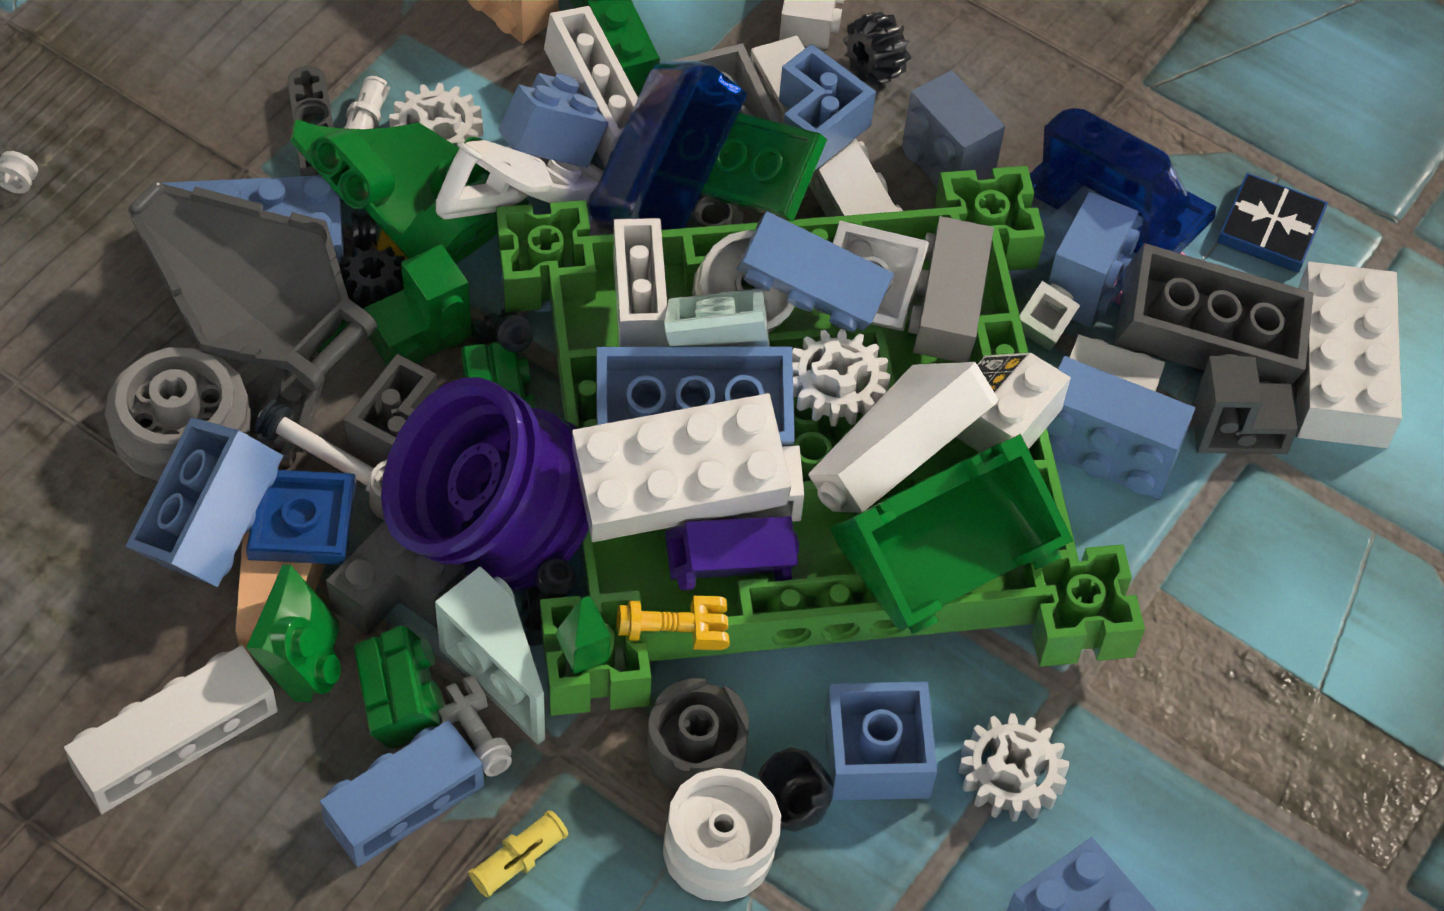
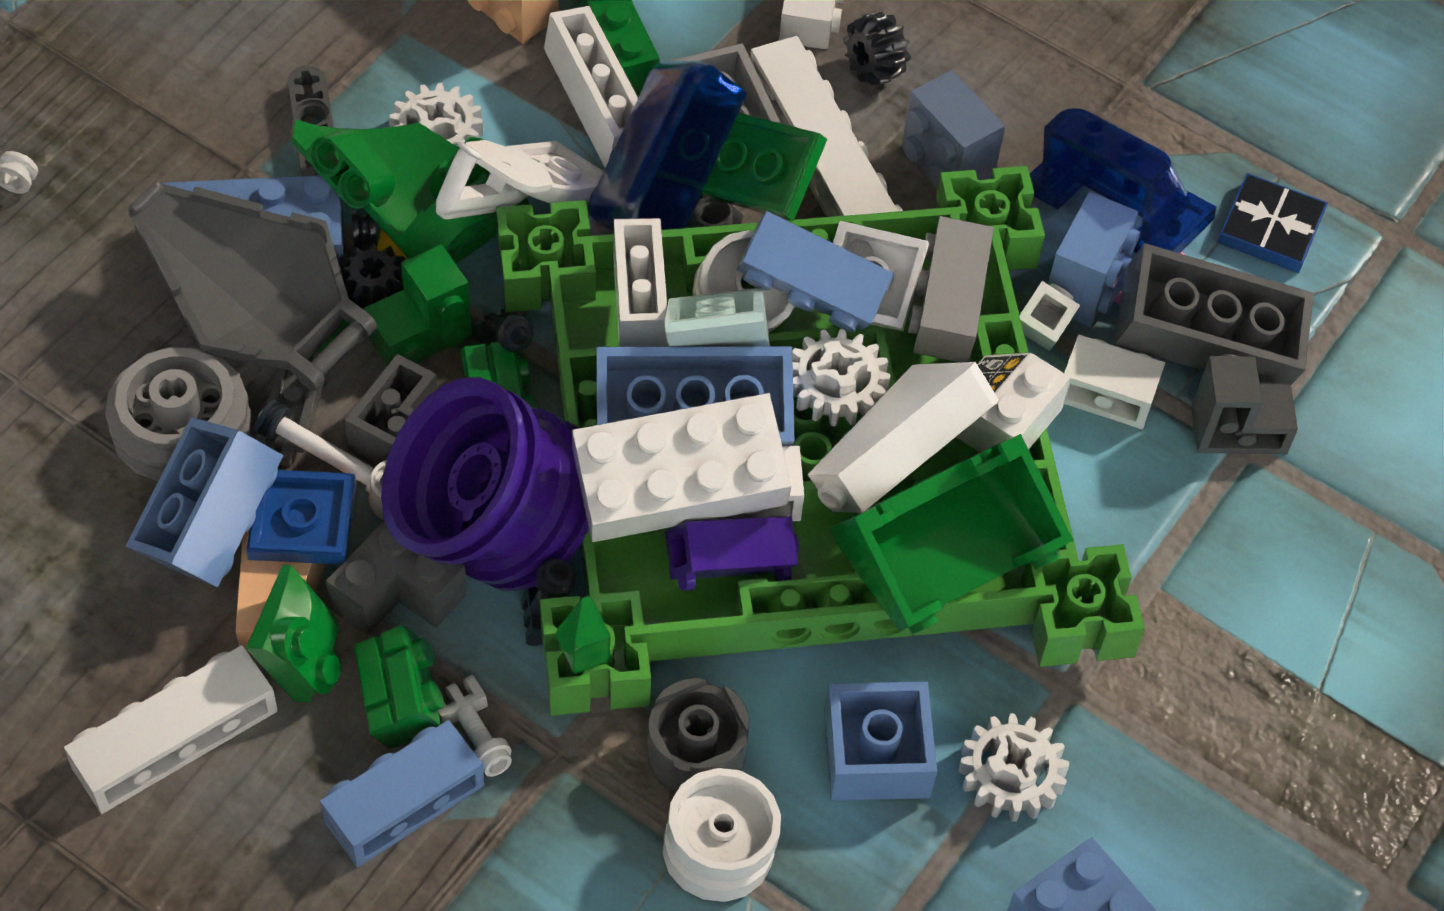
(366, 109): white pin -> none
(487, 640): light aqua slope -> none
(518, 853): light yellow pin -> none
(554, 121): medium blue brick -> none
(704, 621): yellow hinge -> none
(799, 787): black hair -> none
(825, 99): medium blue brick -> none
(1118, 429): medium blue brick -> none
(1352, 357): white brick -> none

